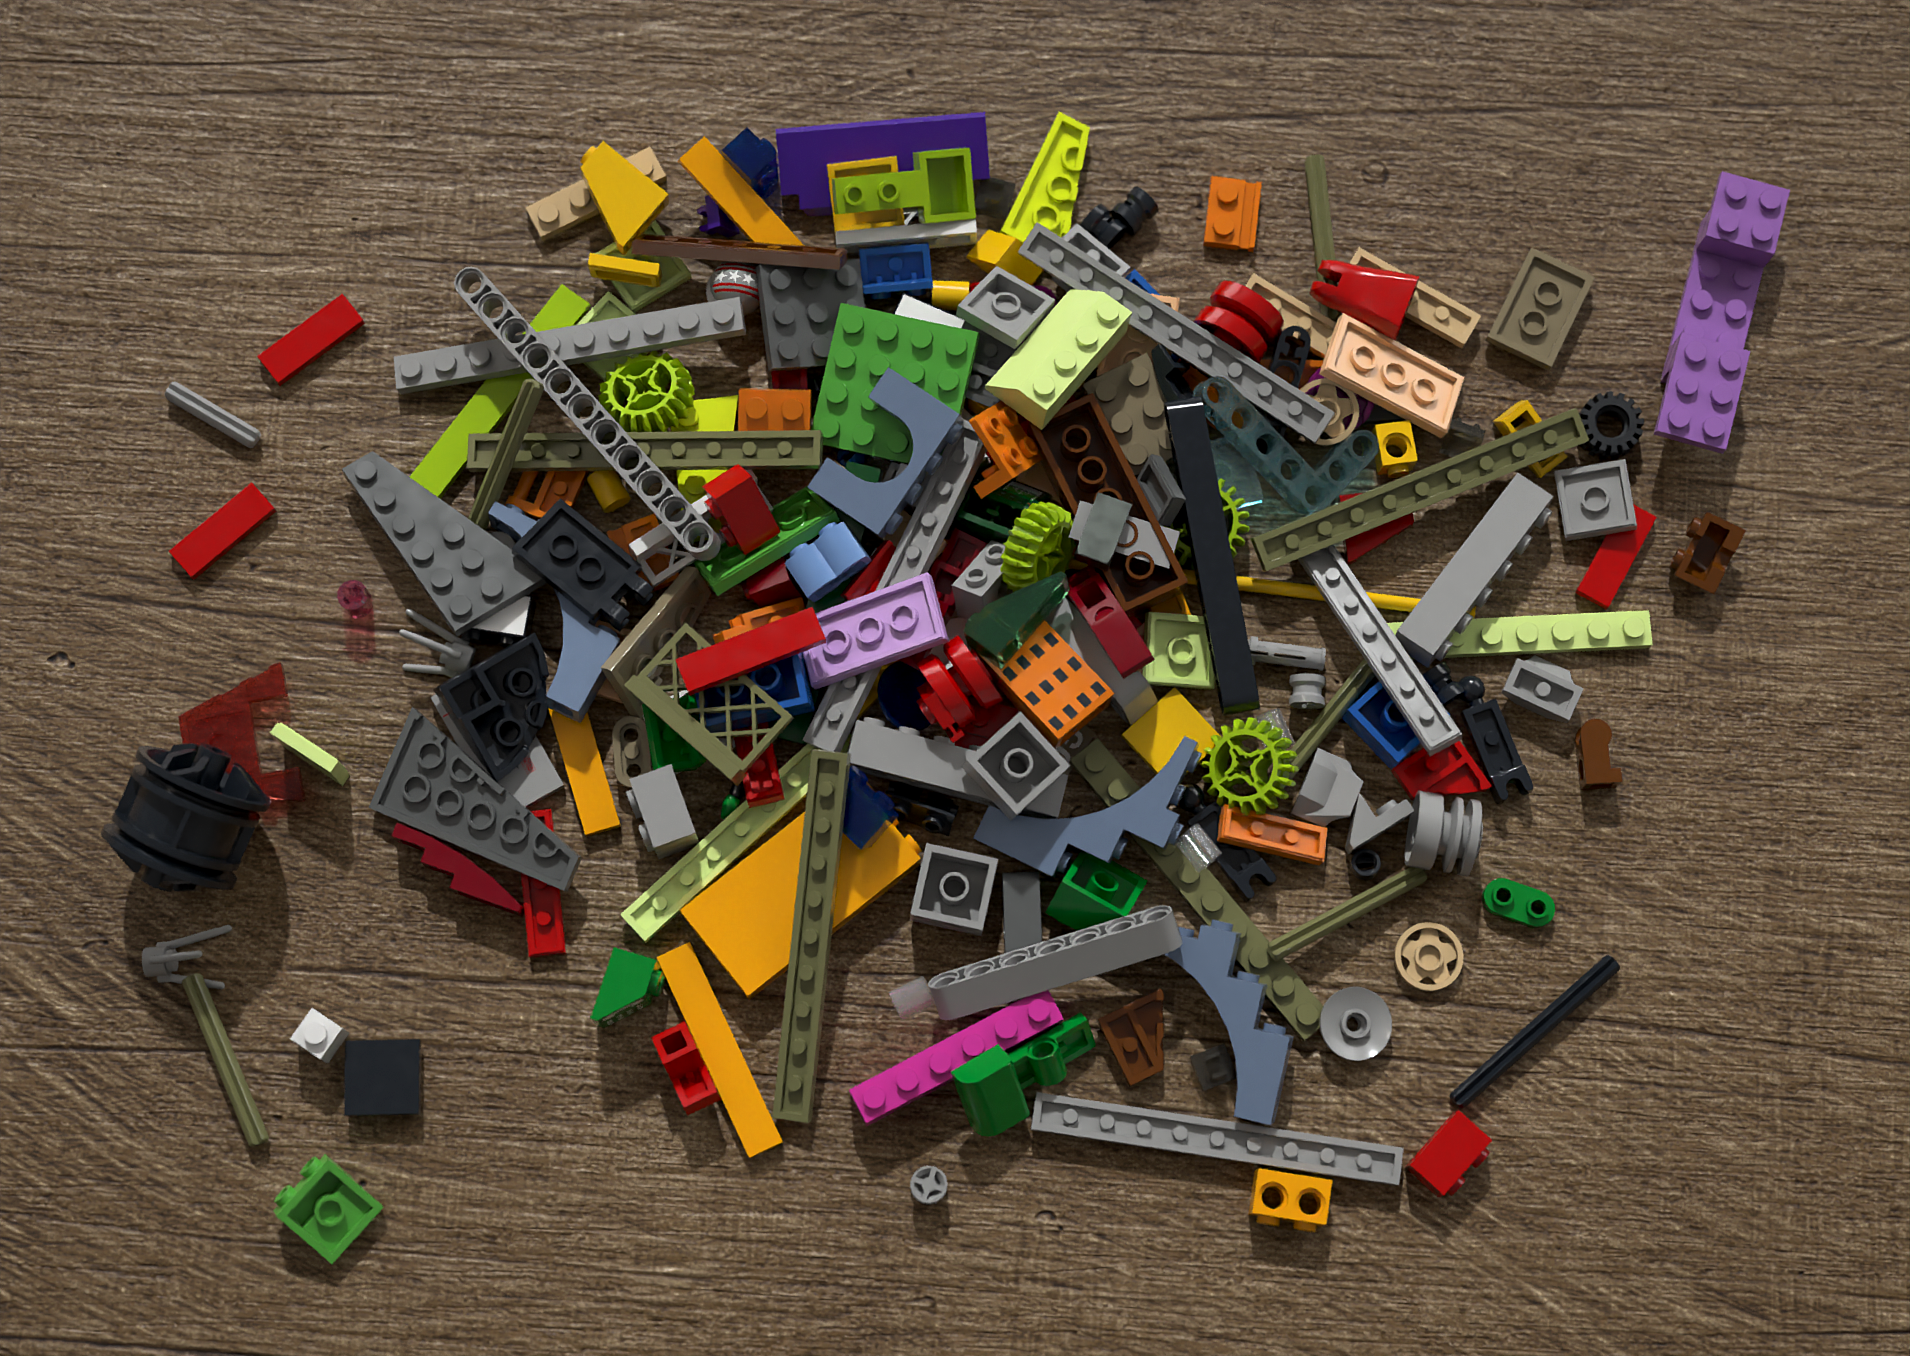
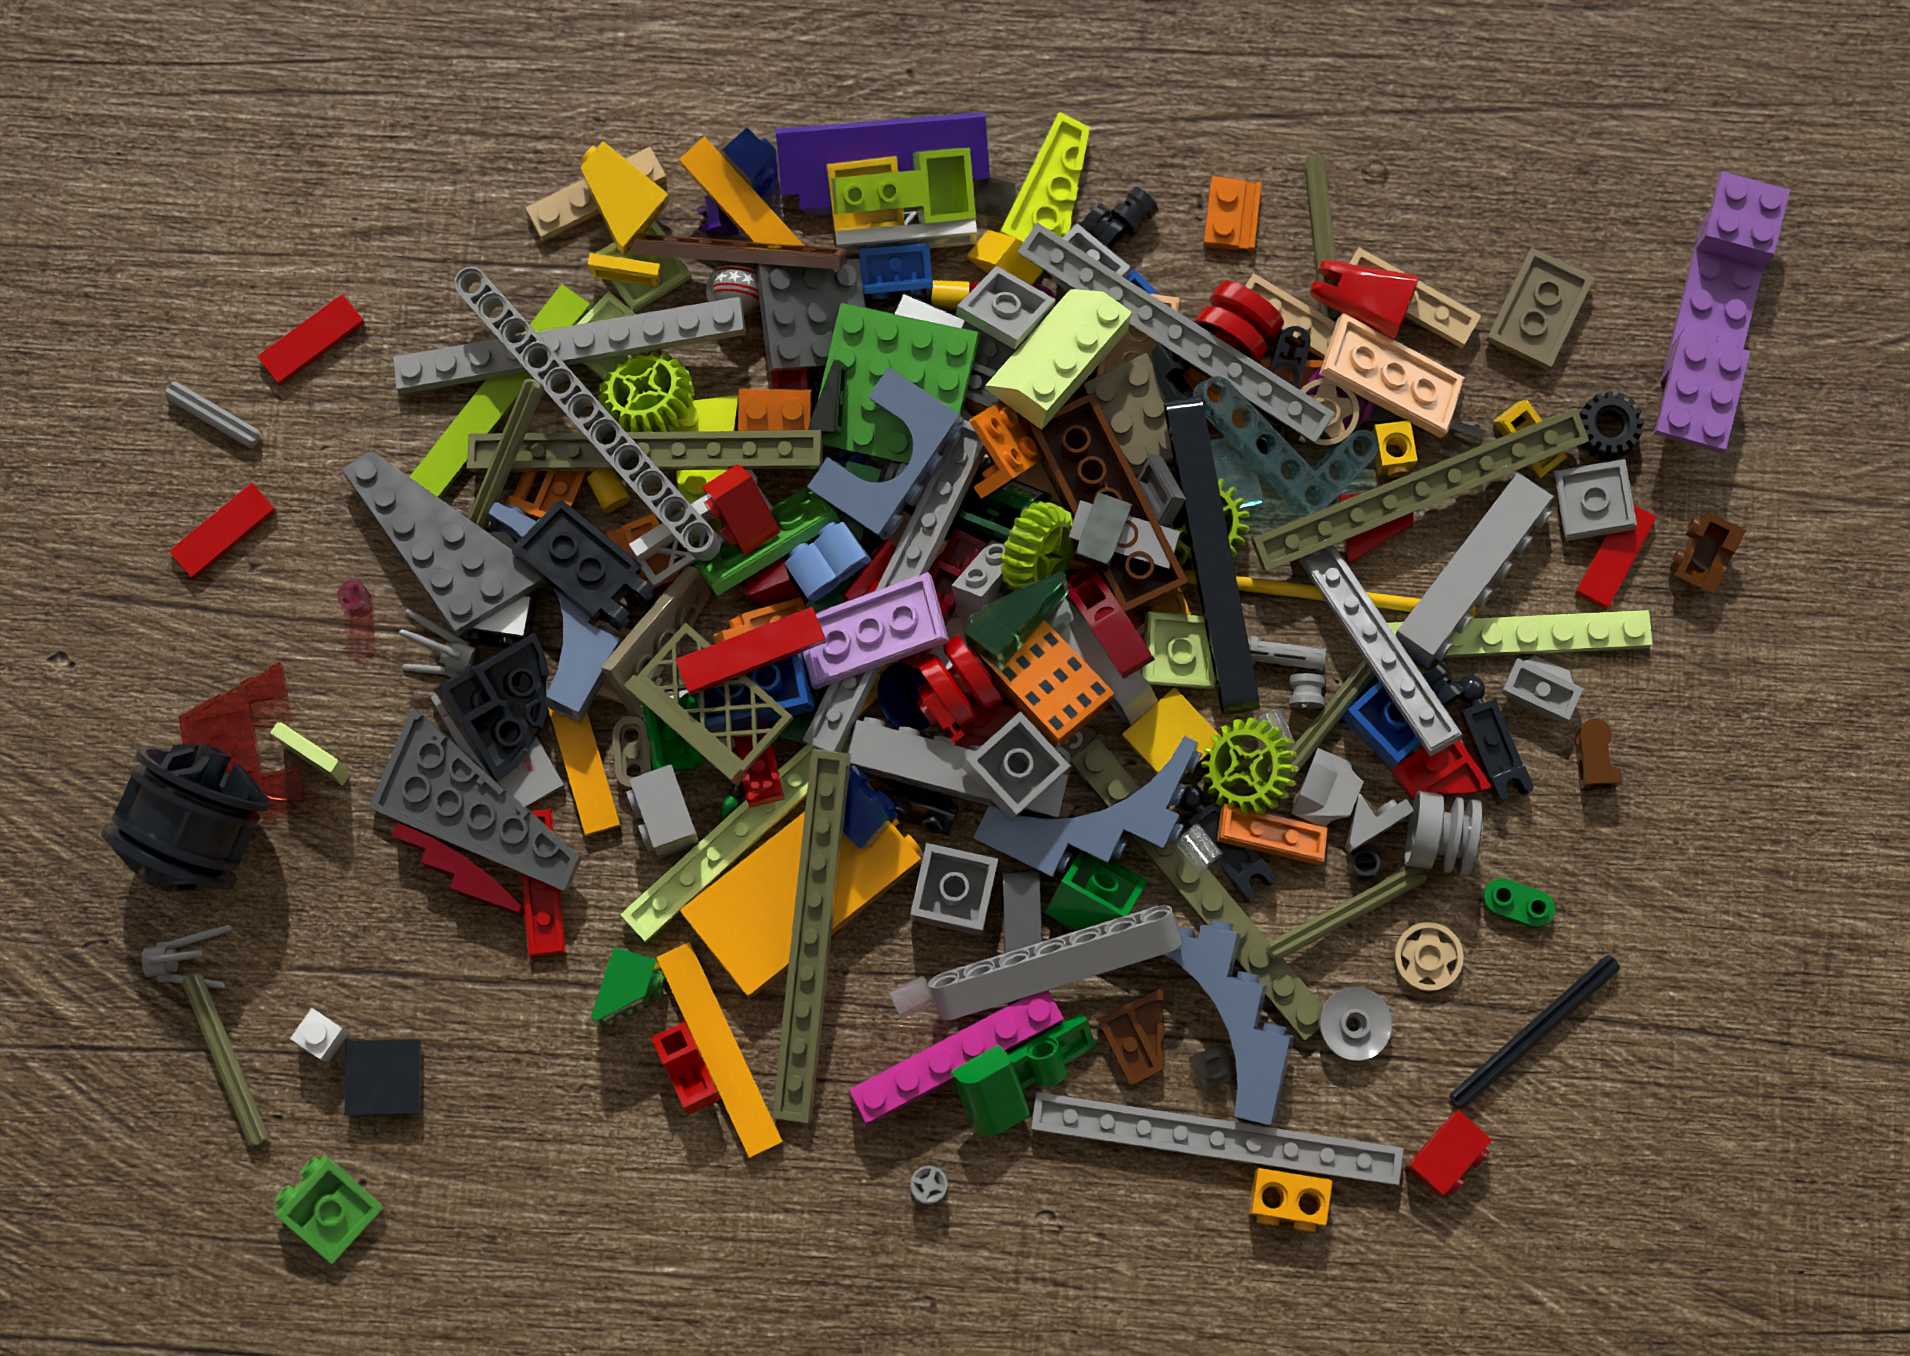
(830, 406): none -> pearl dark grey slope

